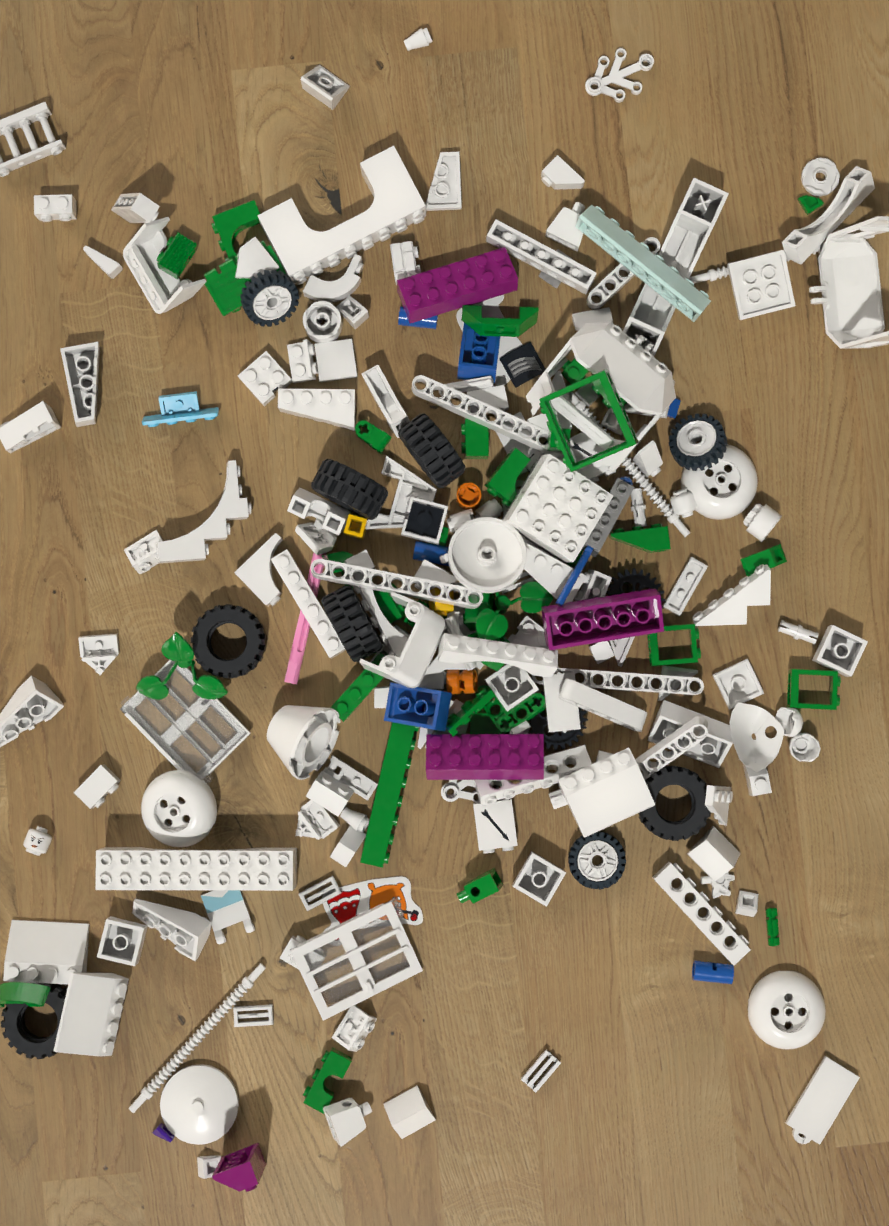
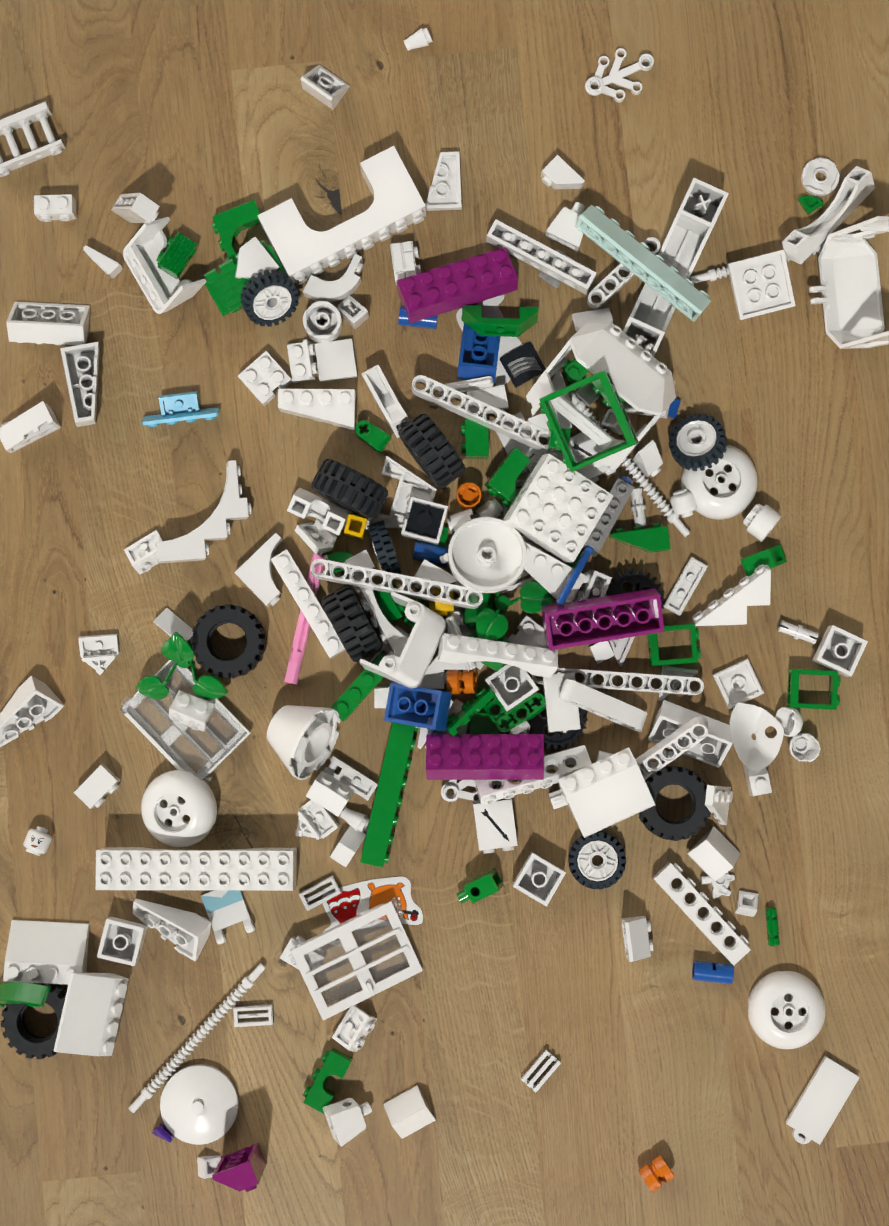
(48, 323): none -> white slope
(172, 623): none -> white slope
(190, 711): none -> white bracket
(384, 547): none -> black wheel
(636, 938): none -> white slope
(656, 1173): none -> orange wheel

